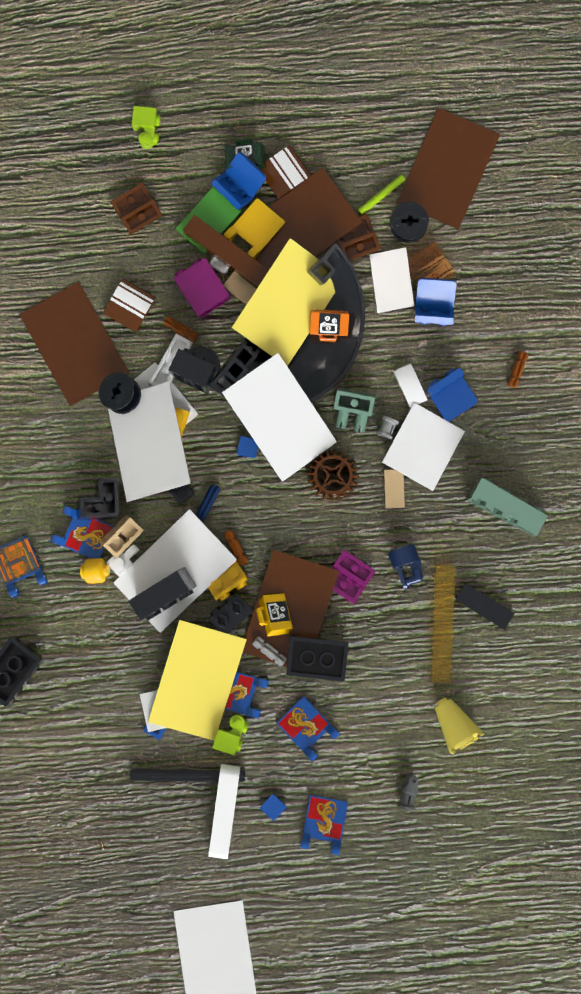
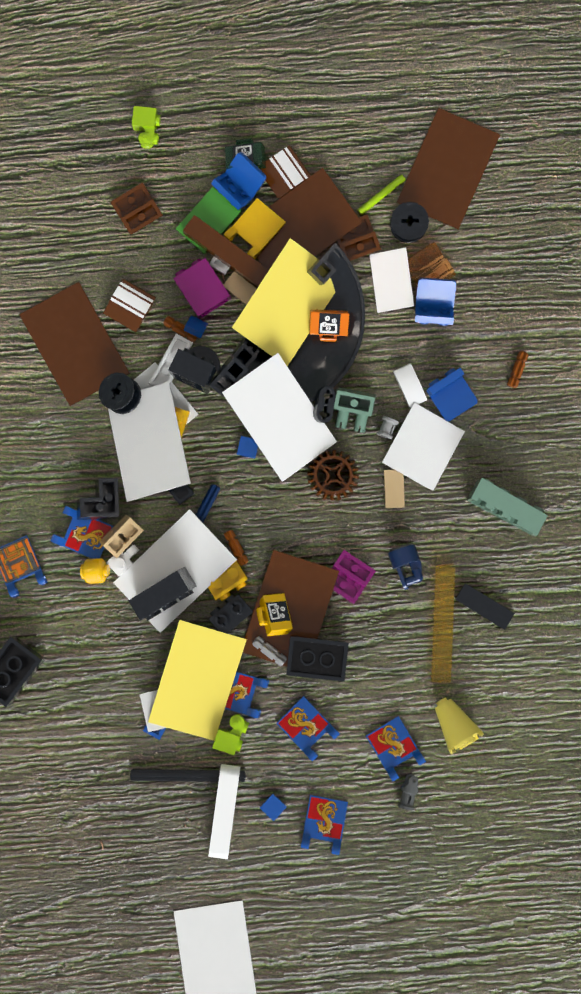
(195, 326): none -> blue tile
(327, 405): none -> black beam
(394, 746): none -> flag

